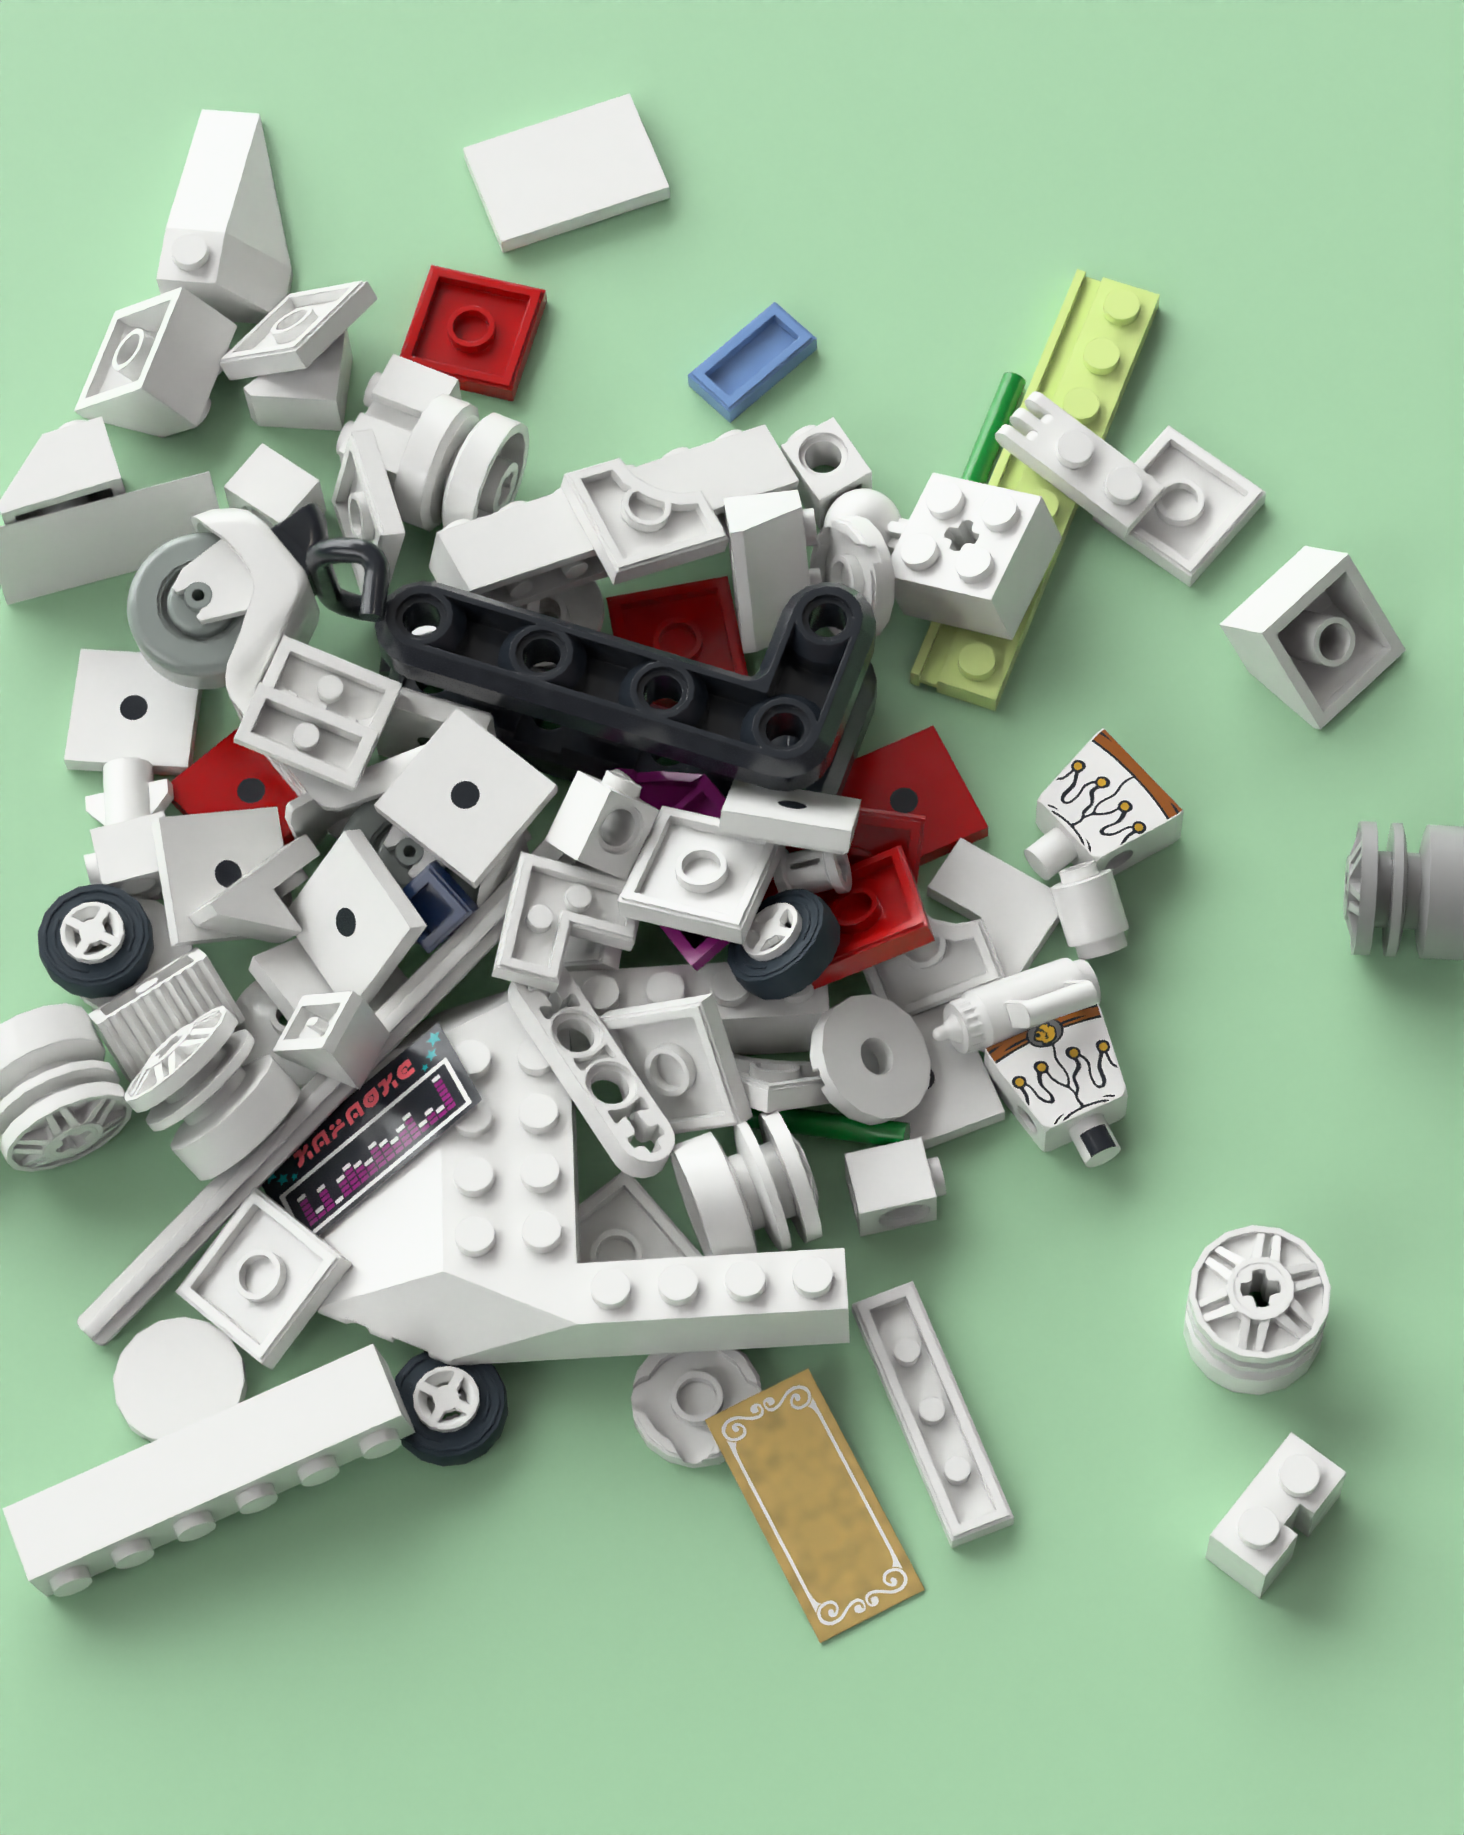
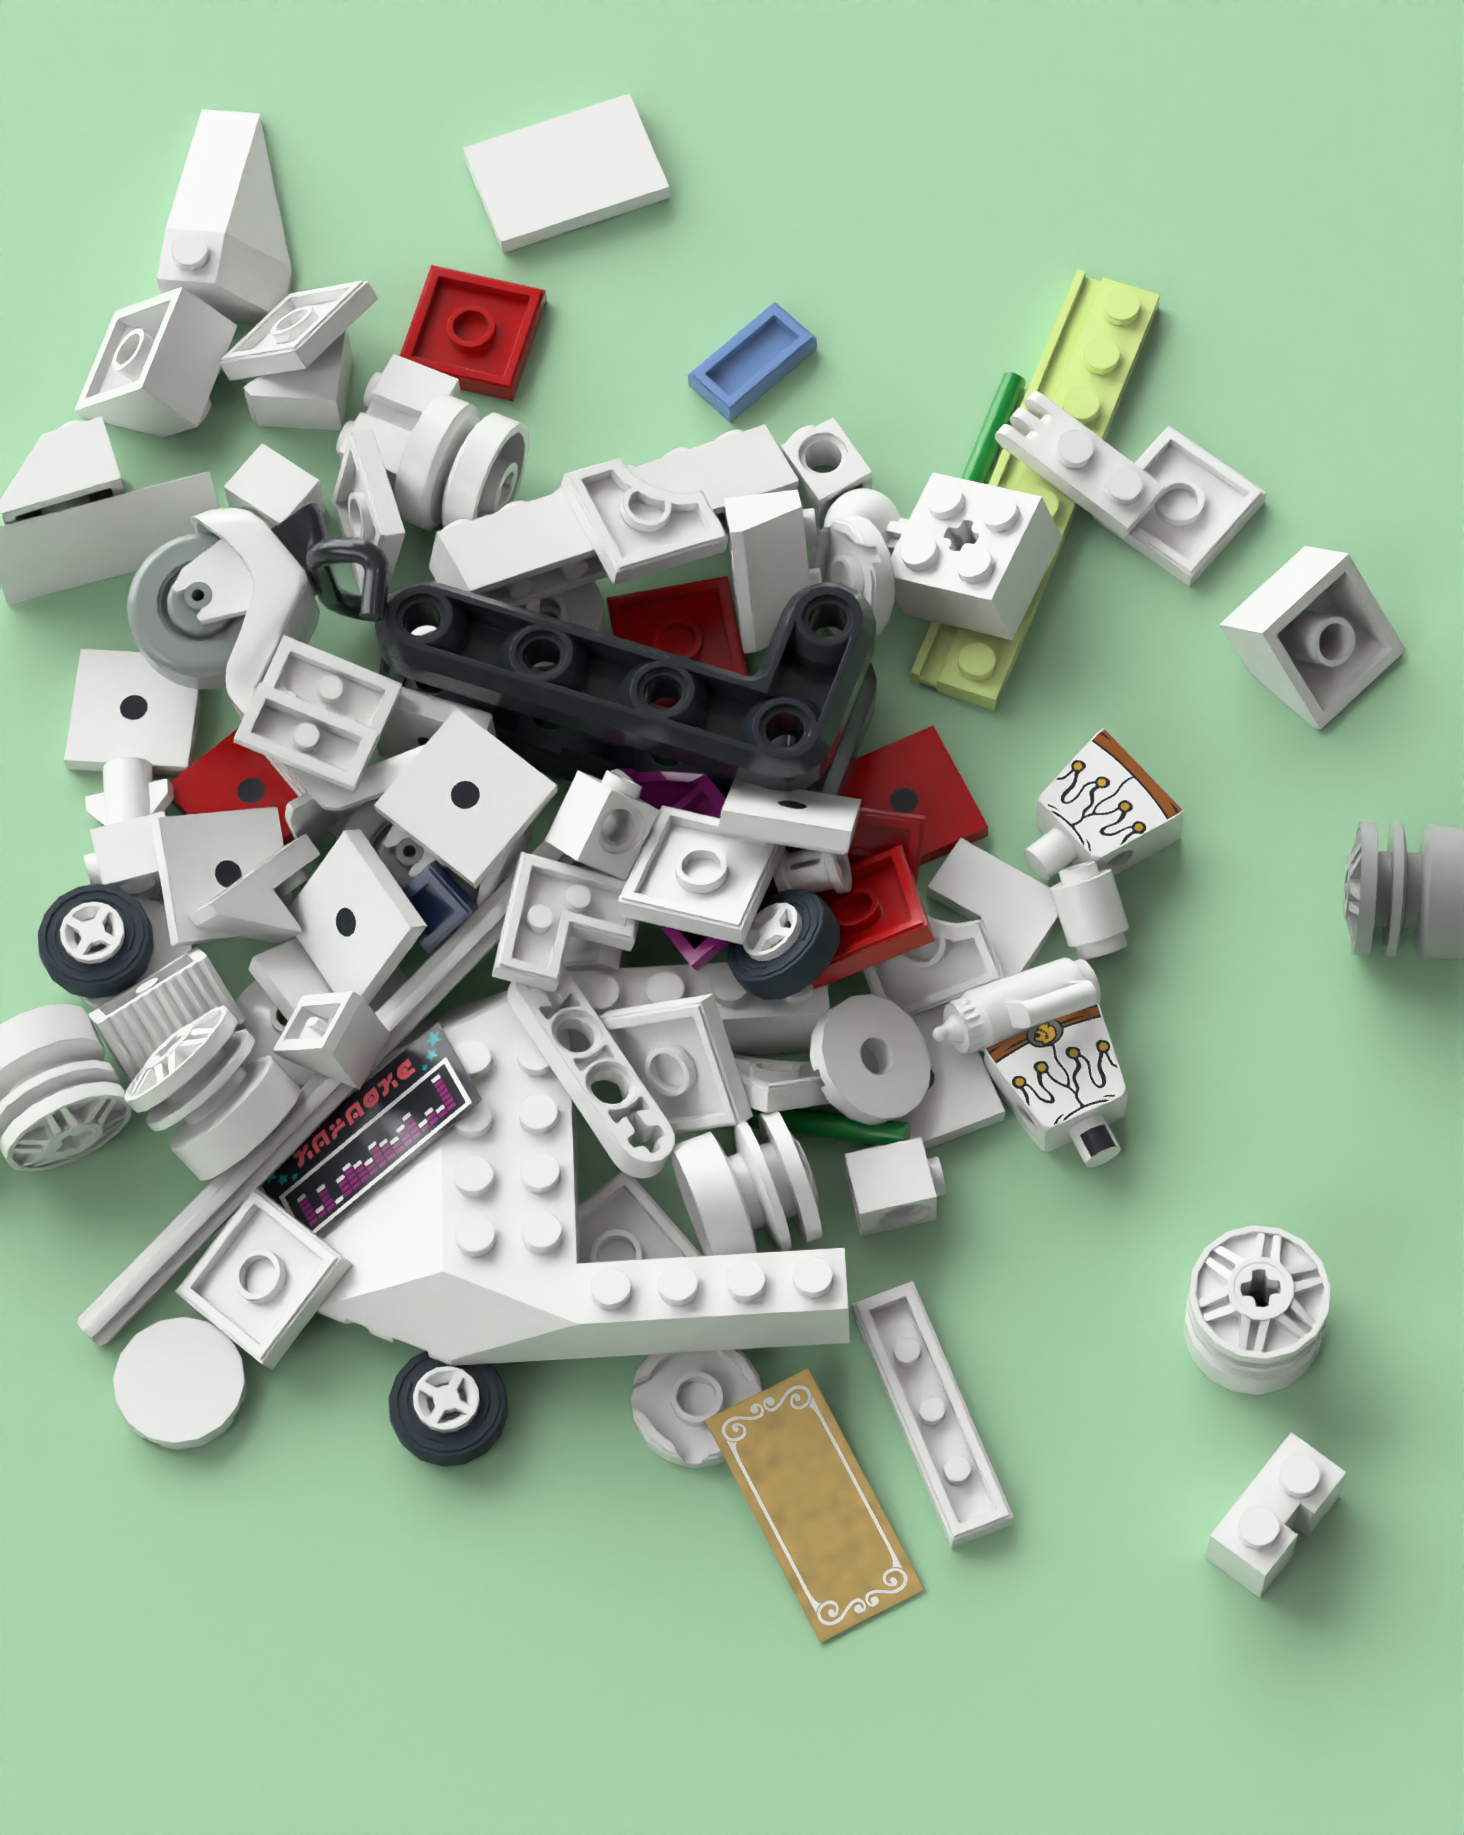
(209, 1472): white brick -> none

